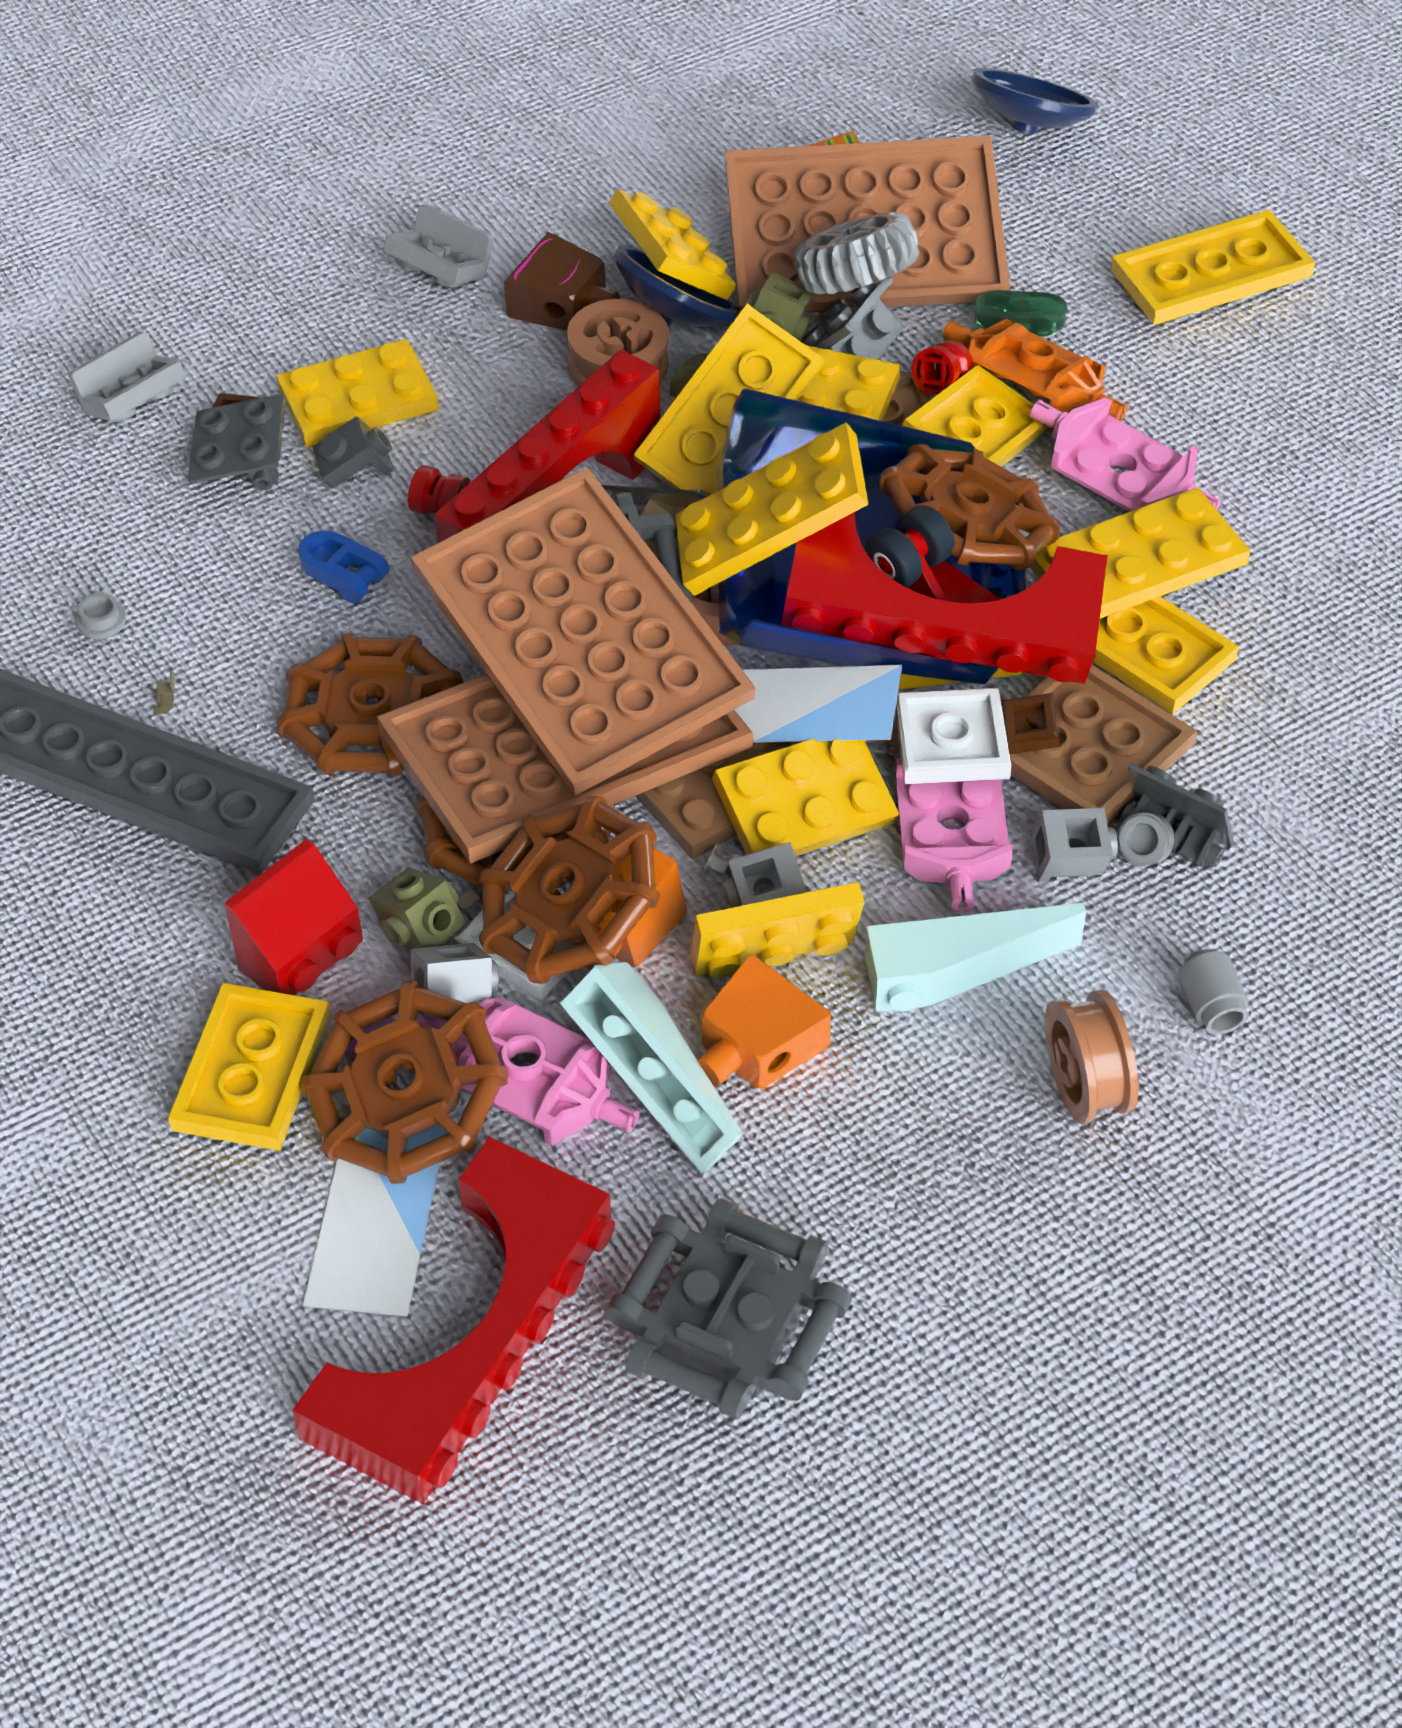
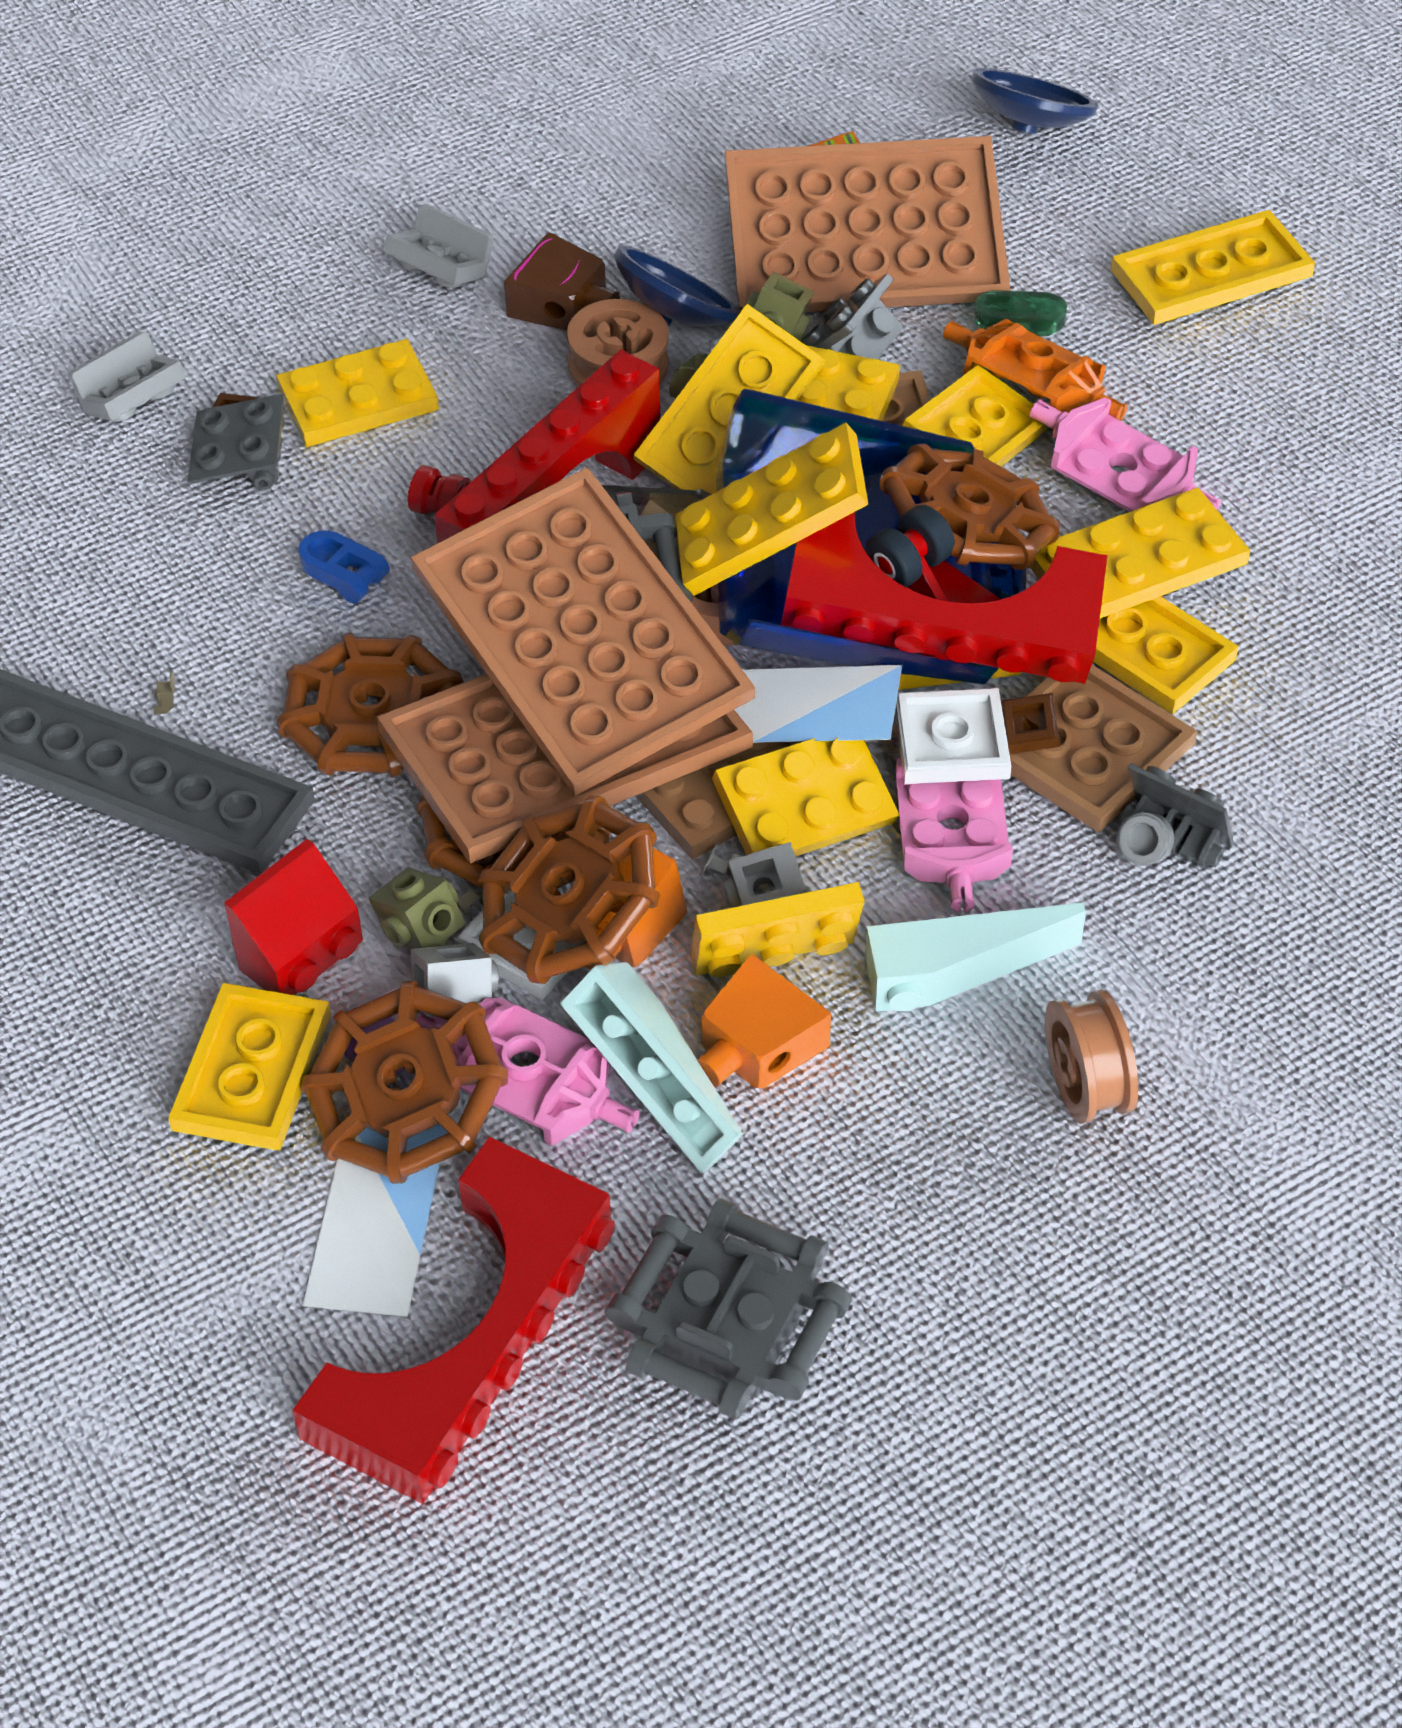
(100, 616): light grey plate -> none
(350, 450): dark grey bracket -> none
(672, 243): yellow plate -> none
(856, 253): light grey gear -> none
(951, 362): red wheel -> none
(1072, 843): light grey brick -> none
(1214, 991): light grey brick -> none

